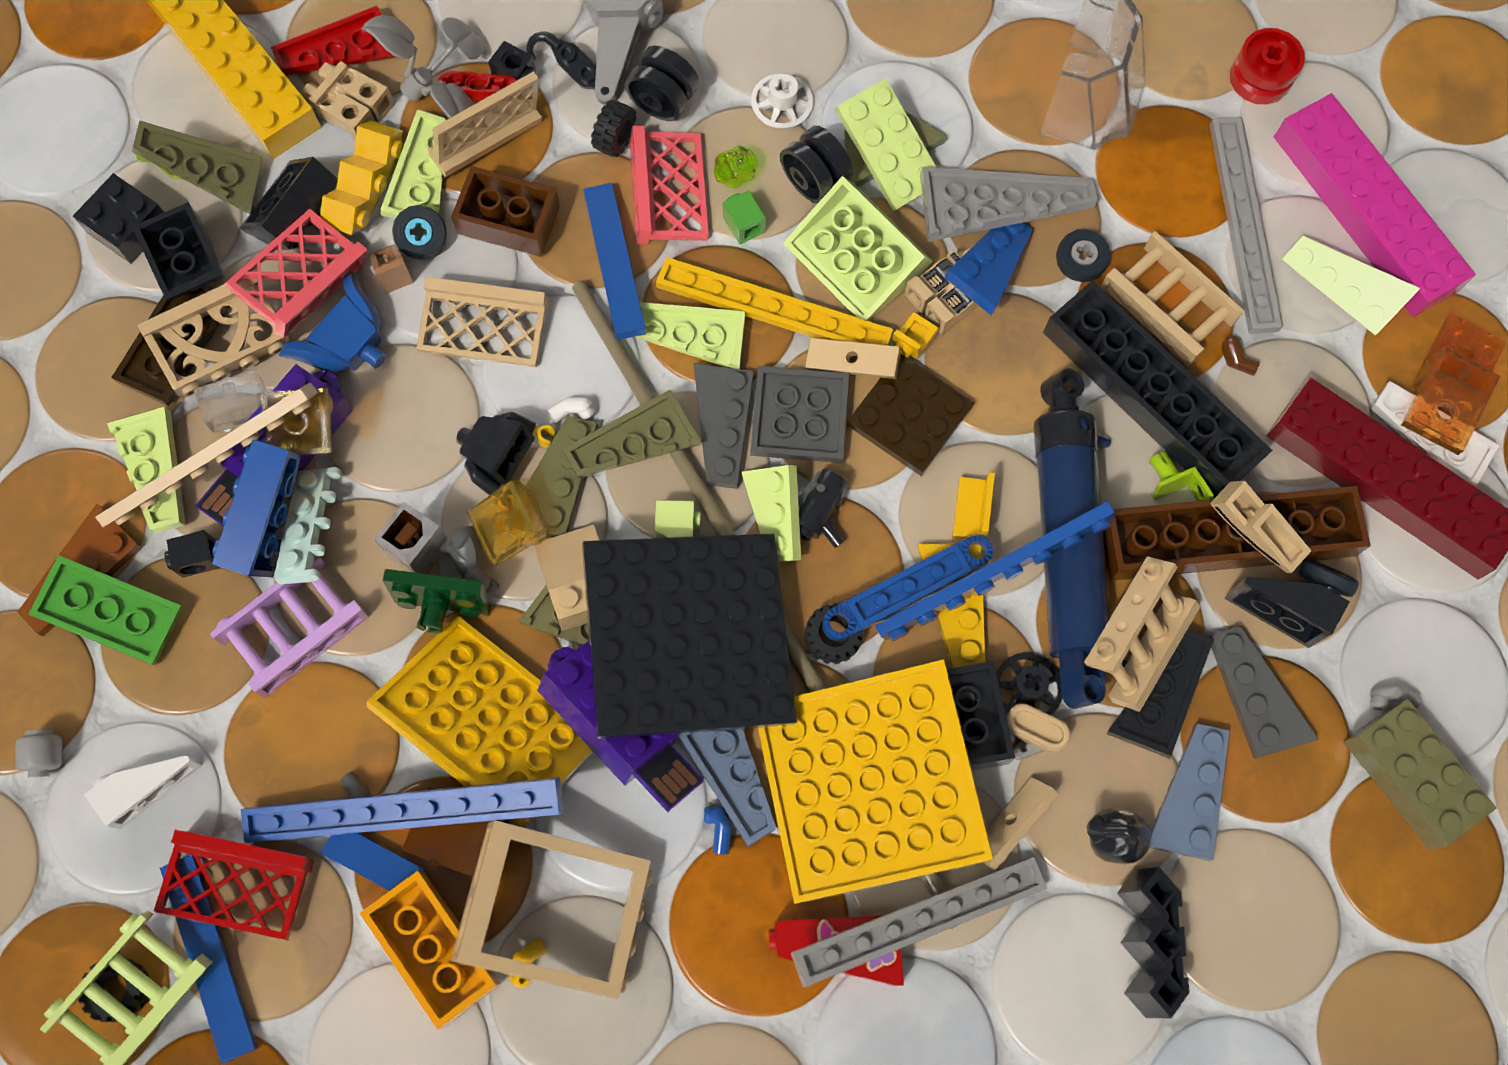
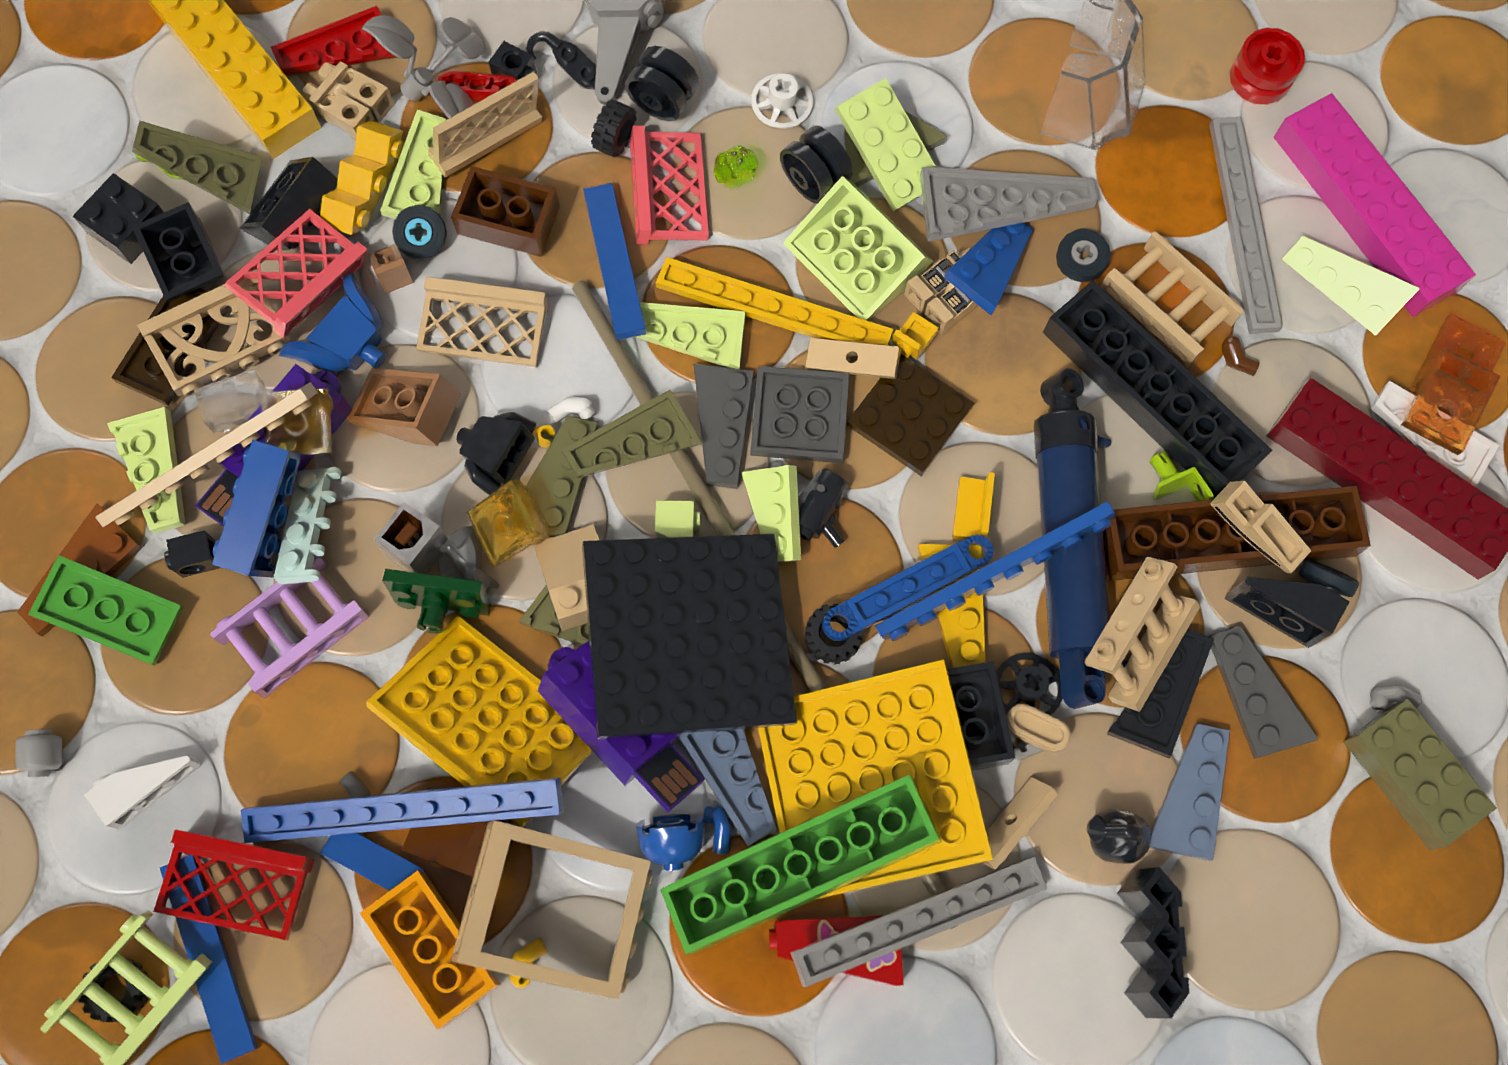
(405, 405): none -> medium nougat slope
(671, 839): none -> blue cylinder
(743, 217): bright green brick -> none
(800, 865): none -> bright green brick

